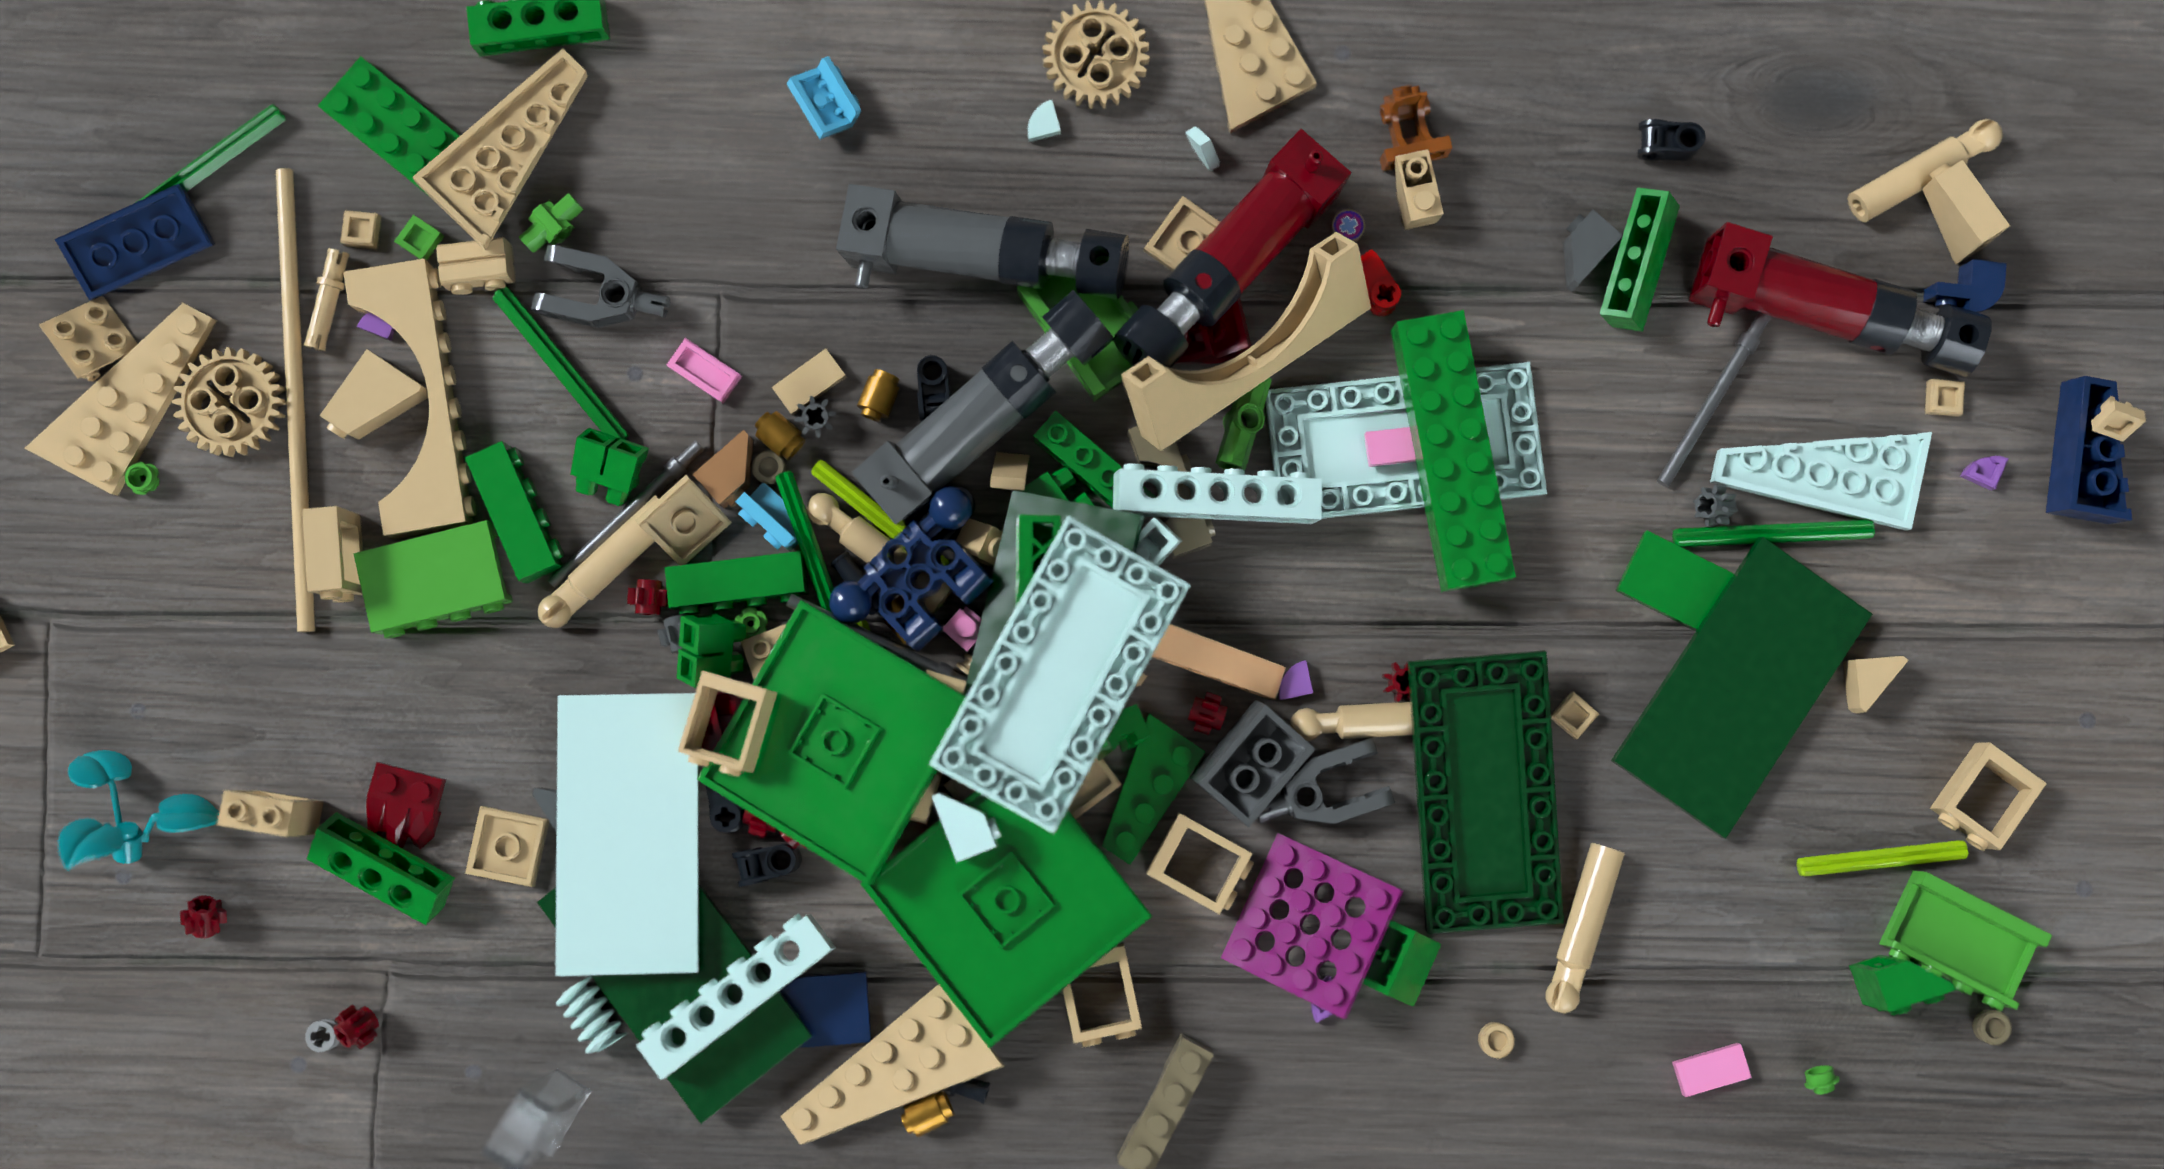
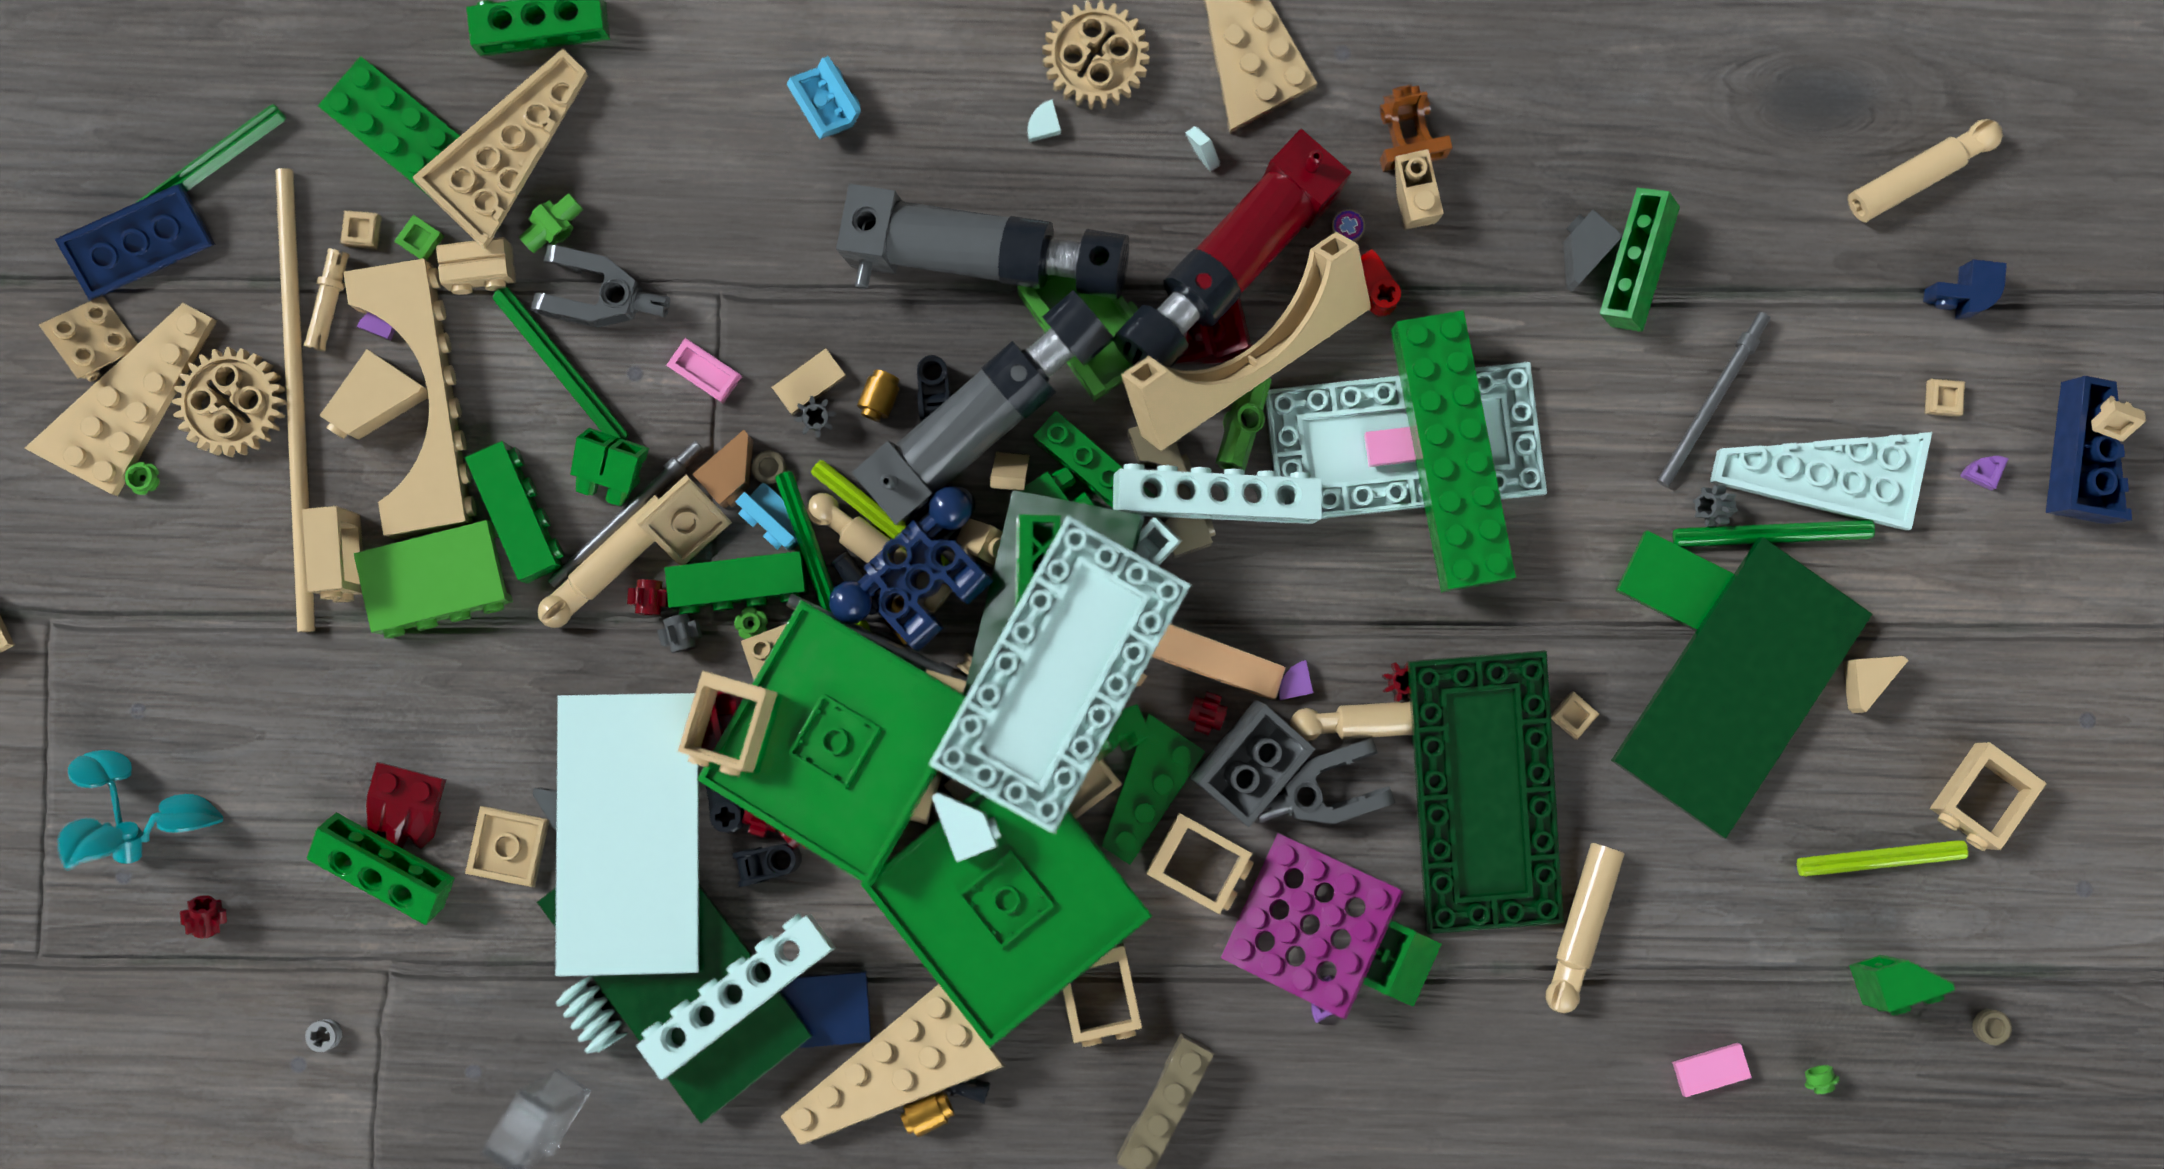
(270, 812): tan window -> none
(356, 1026): dark red gear -> none
(708, 647): green hips -> none
(779, 434): pearl gold brick -> none
(964, 628): bright pink brick -> none
(1180, 233): tan tile -> none
(1496, 1040): tan tile -> none
(1662, 140): black piece -> none
(1745, 272): dark red piece -> none
(1962, 939): bright green panel -> none
(1963, 210): tan slope -> none

